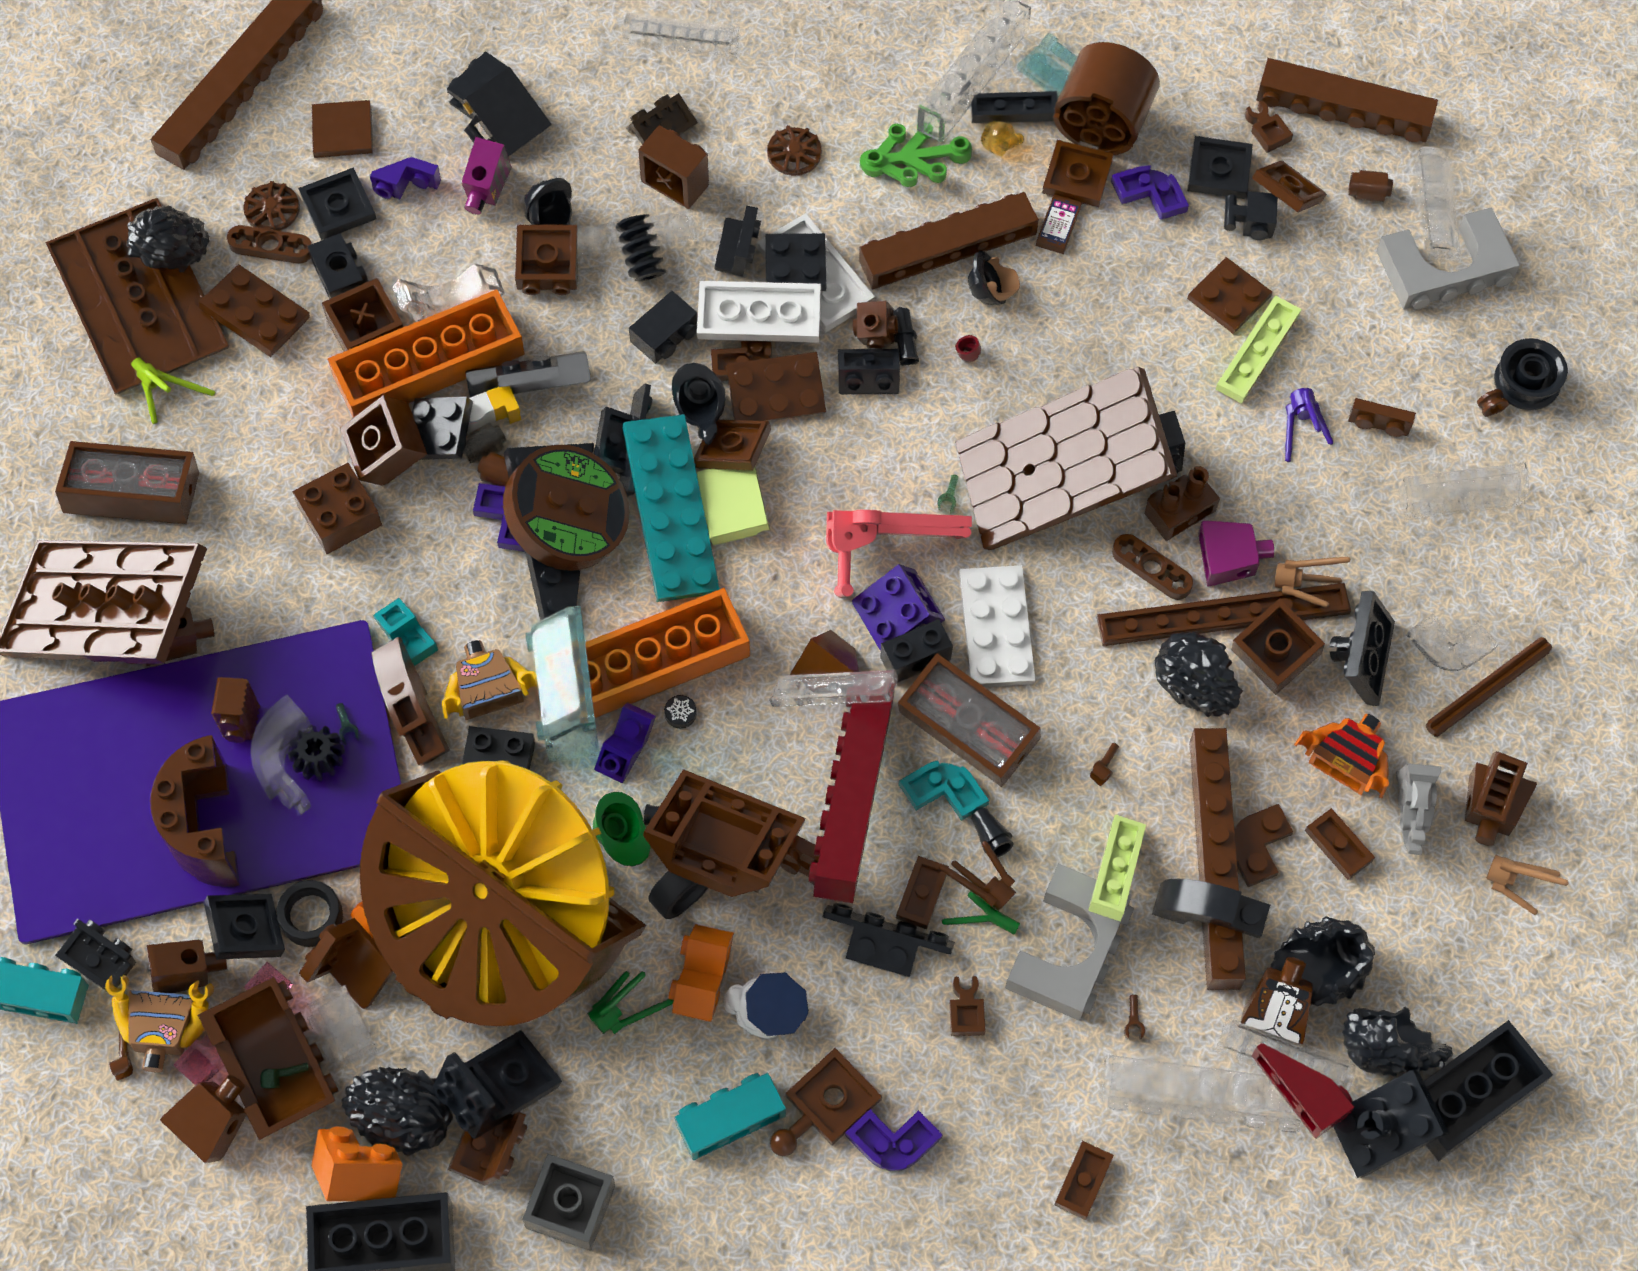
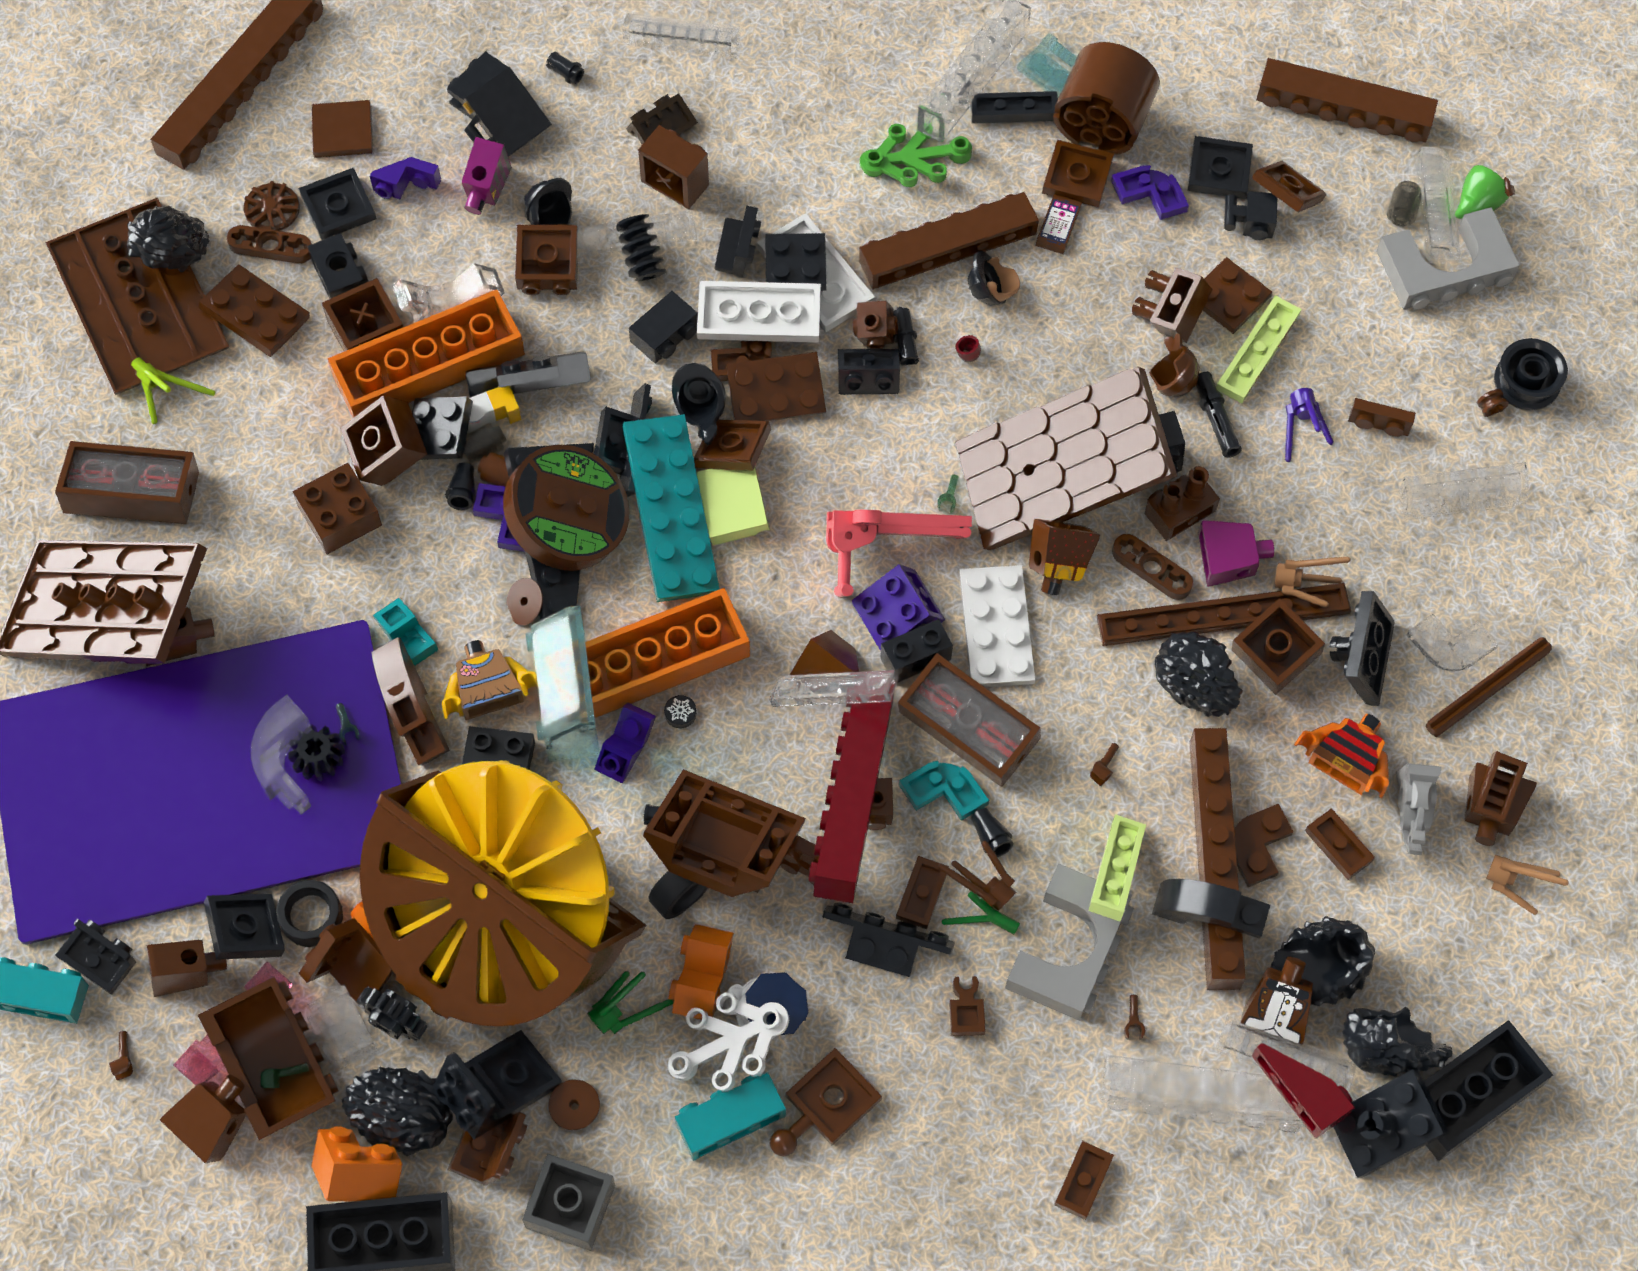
(158, 1021): torso -> none
(187, 776): reddish brown cylinder -> none
(235, 709): reddish brown brick -> none
(392, 1014): none -> black gear
(461, 490): none -> black cone
(525, 601): none -> piece
(569, 1093): none -> reddish brown piece
(570, 70): none -> black pin
(621, 829): green piece -> none
(733, 1040): none -> white plant
(794, 150): reddish brown wheel -> none
(882, 806): none -> reddish brown brick
(890, 1149): dark purple plate -> none
(1000, 137): clear yellow piece -> none
(1060, 552): none -> reddish brown torso
(1177, 371): none -> reddish brown hat
(1180, 303): none -> reddish brown brick
(1212, 403): none -> black pin
(1268, 130): reddish brown plate -> none
(1370, 185): reddish brown brick -> none
(1404, 203): none -> clear smoke brick
(1483, 190): none -> bright green hat

